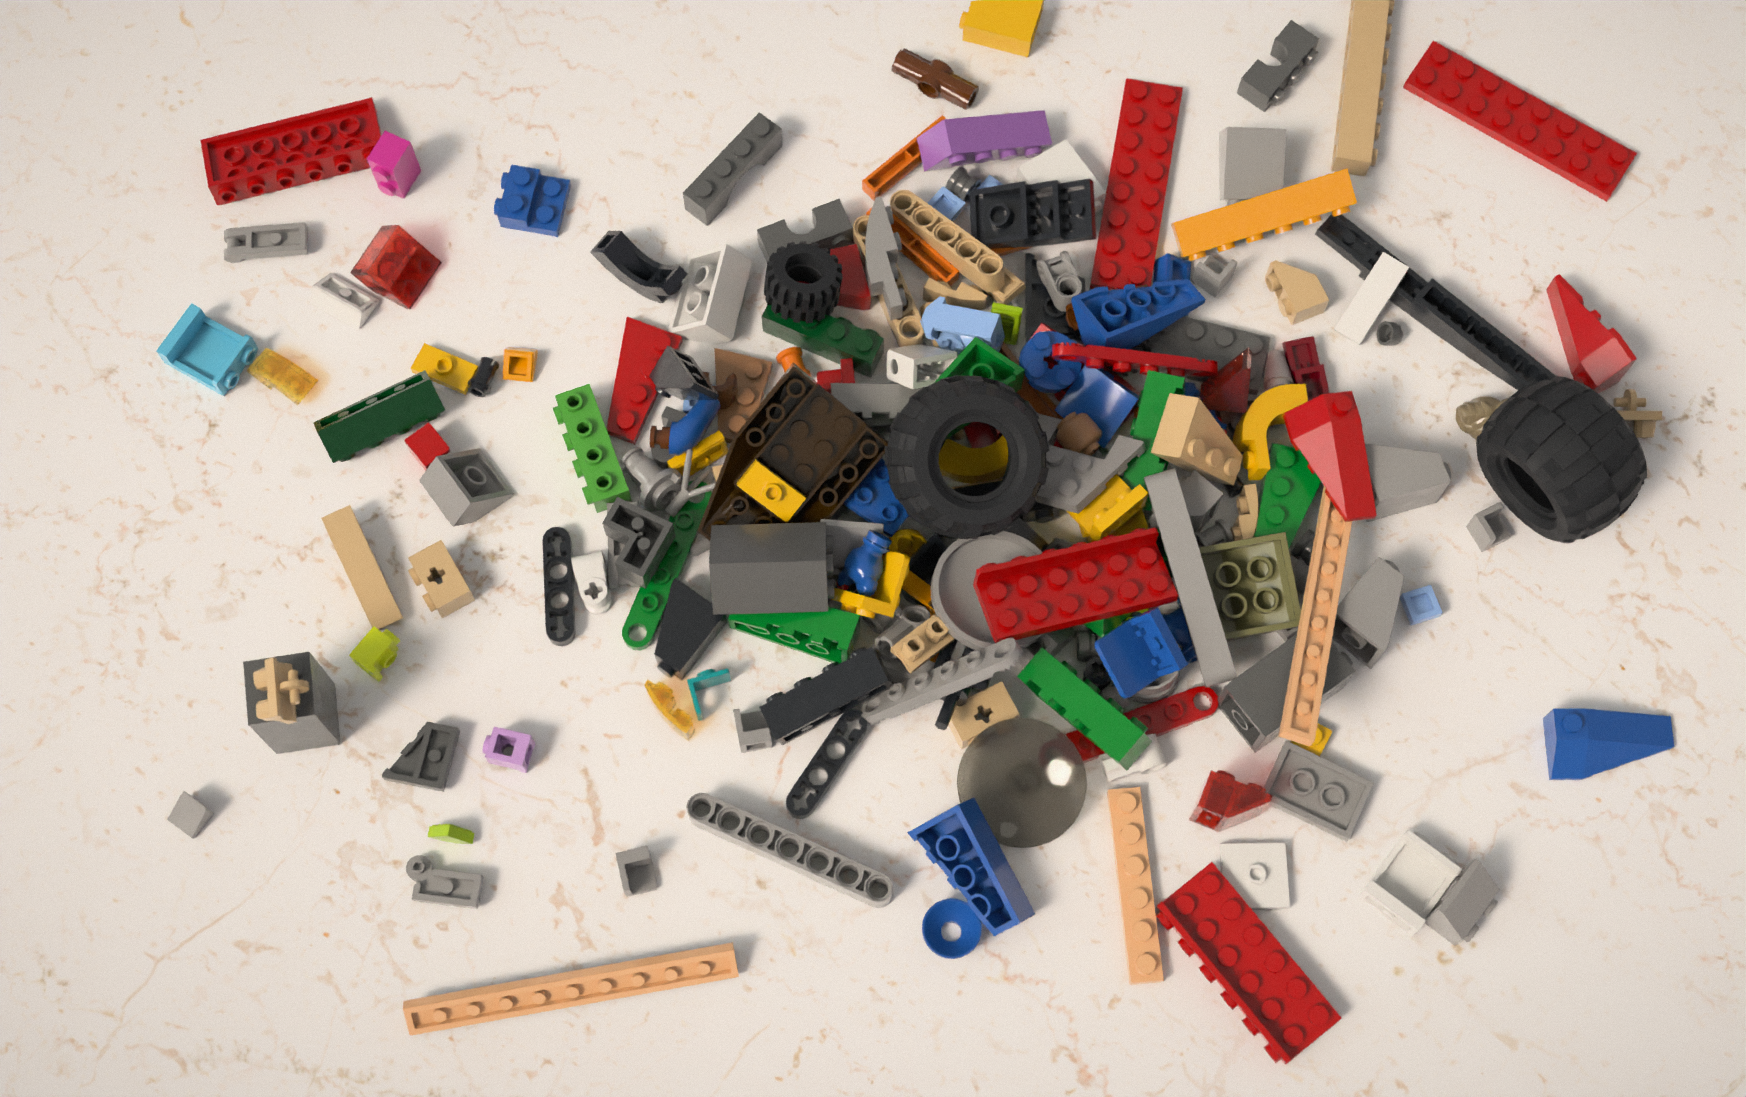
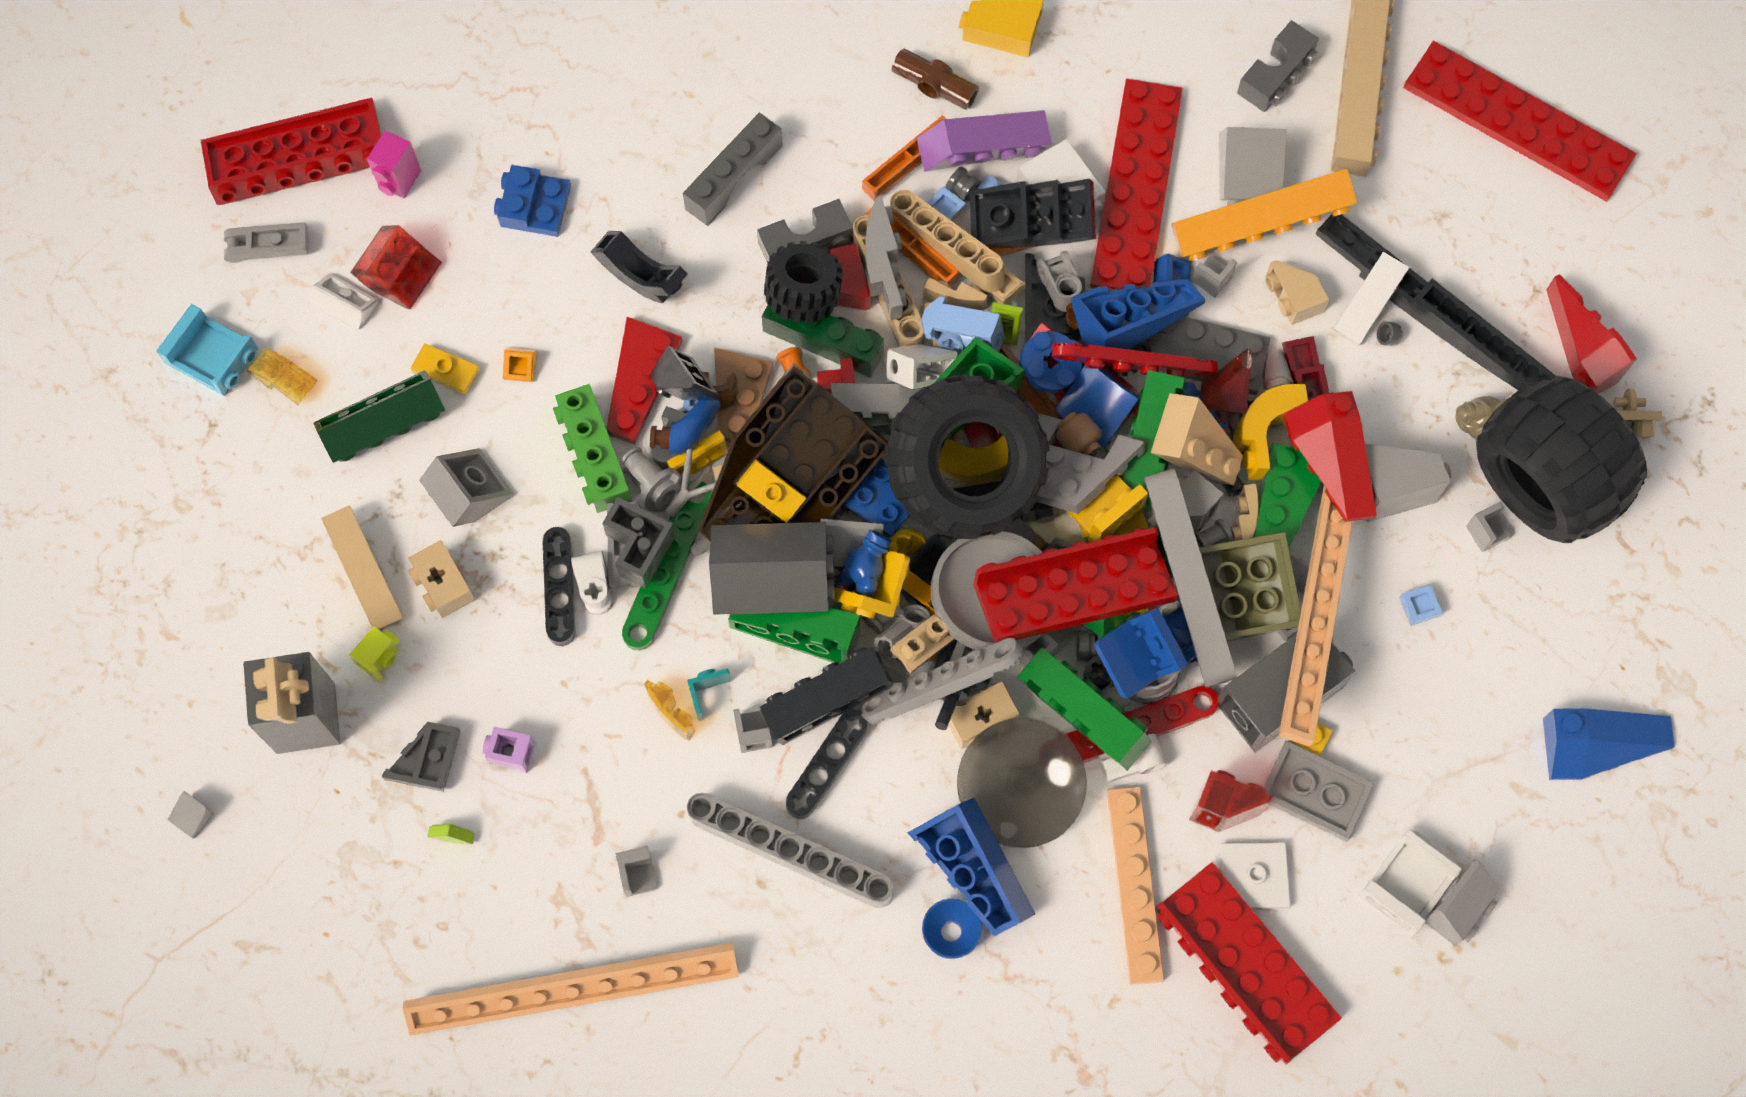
(426, 445): red panel -> none
(443, 886): light grey hinge -> none
(480, 383): black pin -> none
(685, 630): black slope -> none
(711, 295): white slope -> none
(1304, 546): dark grey wheel -> none
(1368, 612): light grey slope -> none

